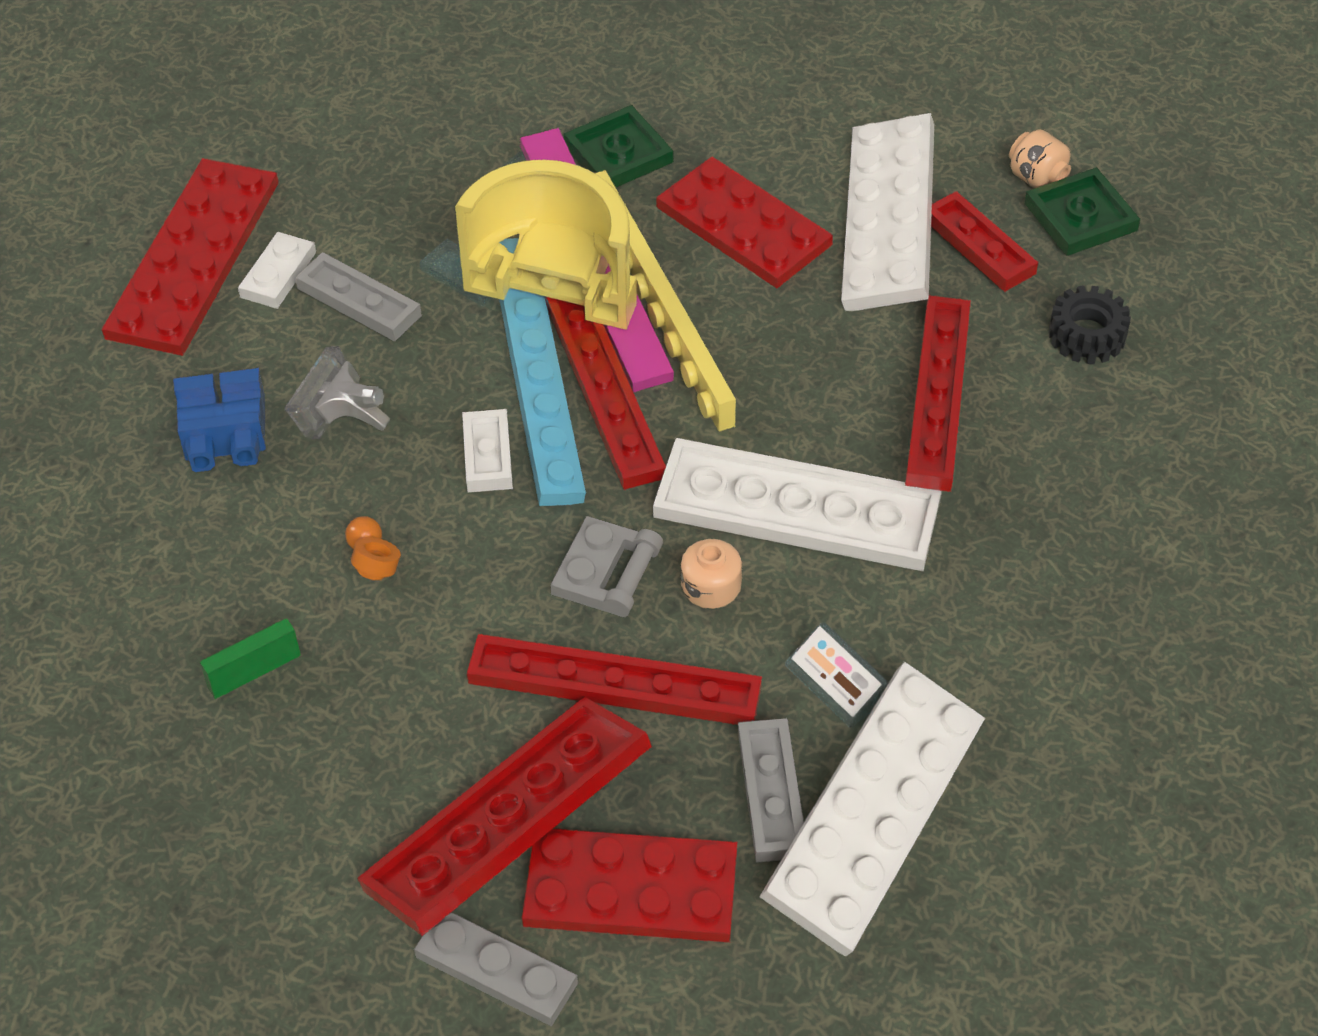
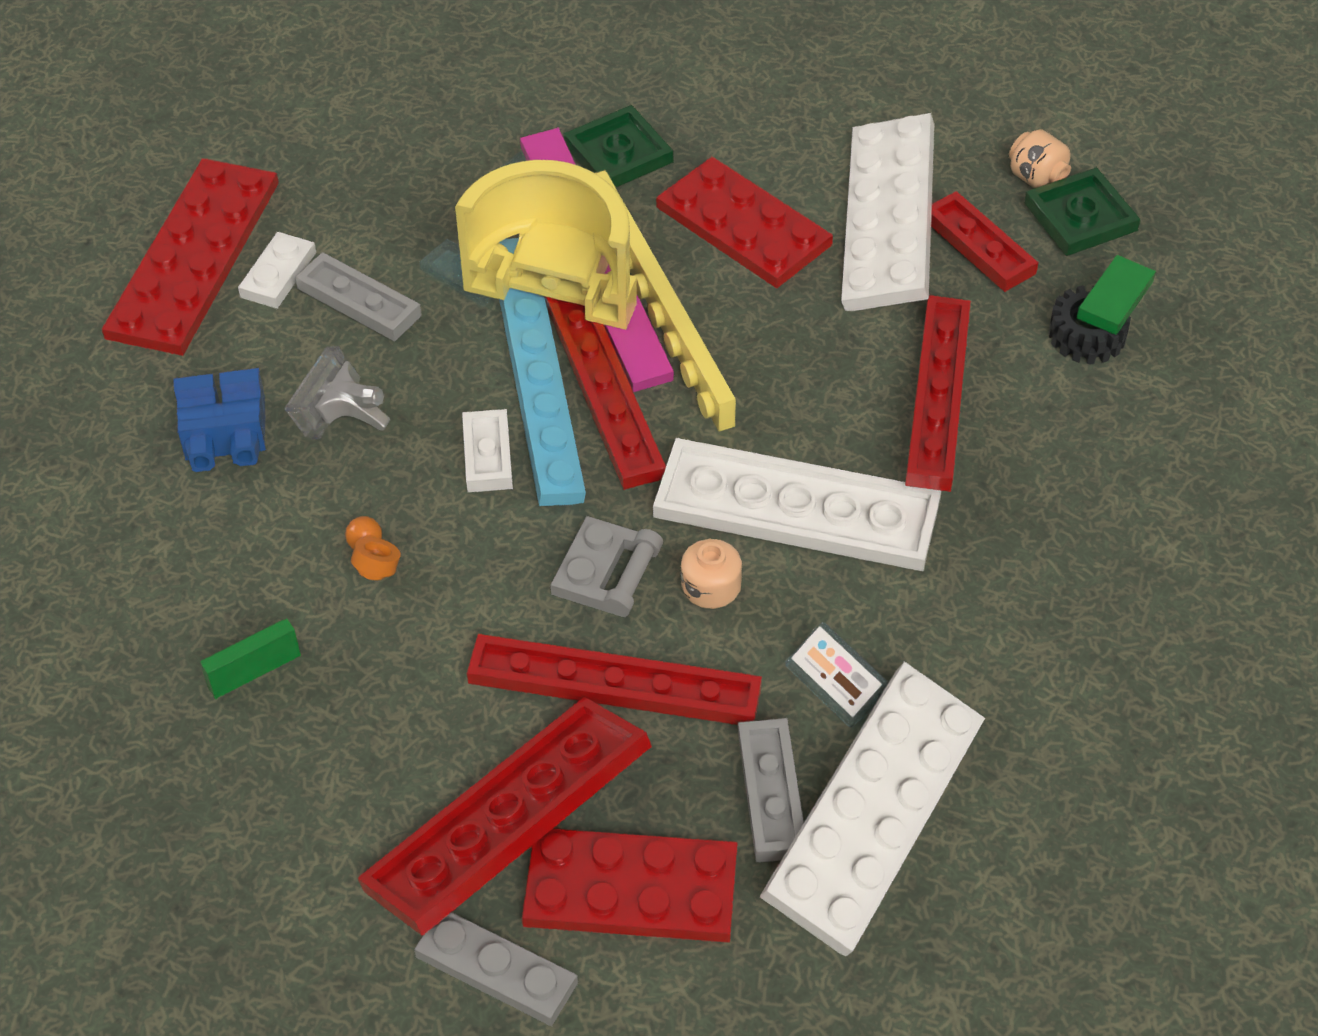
(1116, 294): none -> green tile

